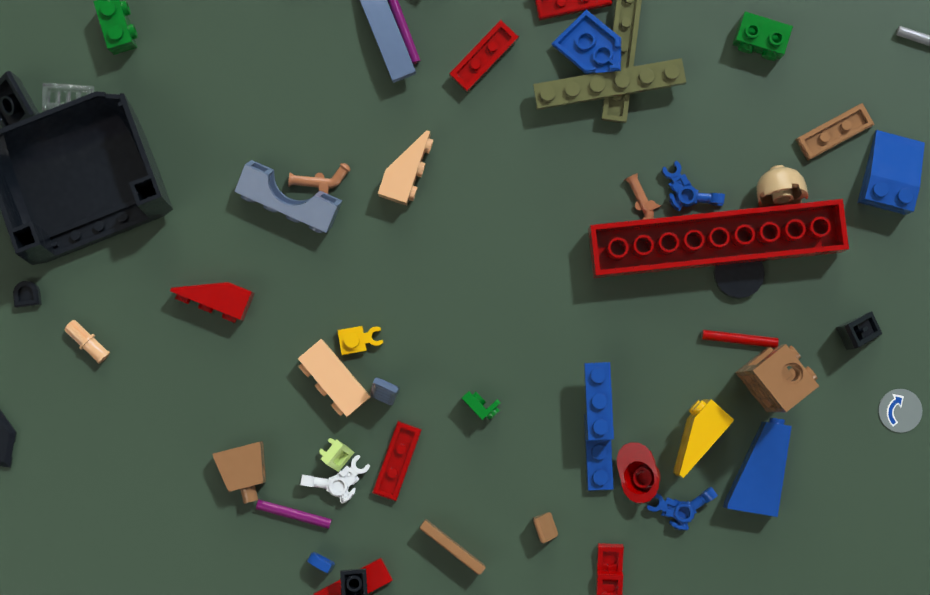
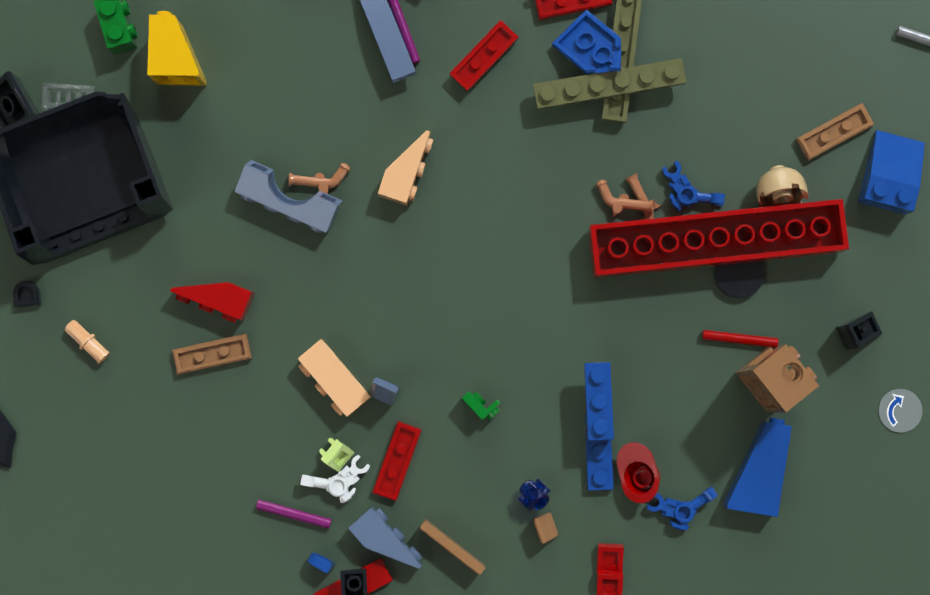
(171, 54): none -> yellow slope
(212, 354): none -> medium nougat tile
(242, 469): medium nougat torso -> none
(355, 340): yellow plate -> none
(378, 536): none -> sand blue slope
(534, 494): none -> clear blue gear
(623, 201): none -> nougat piece
(701, 431): yellow slope -> none
(762, 36): green brick -> none

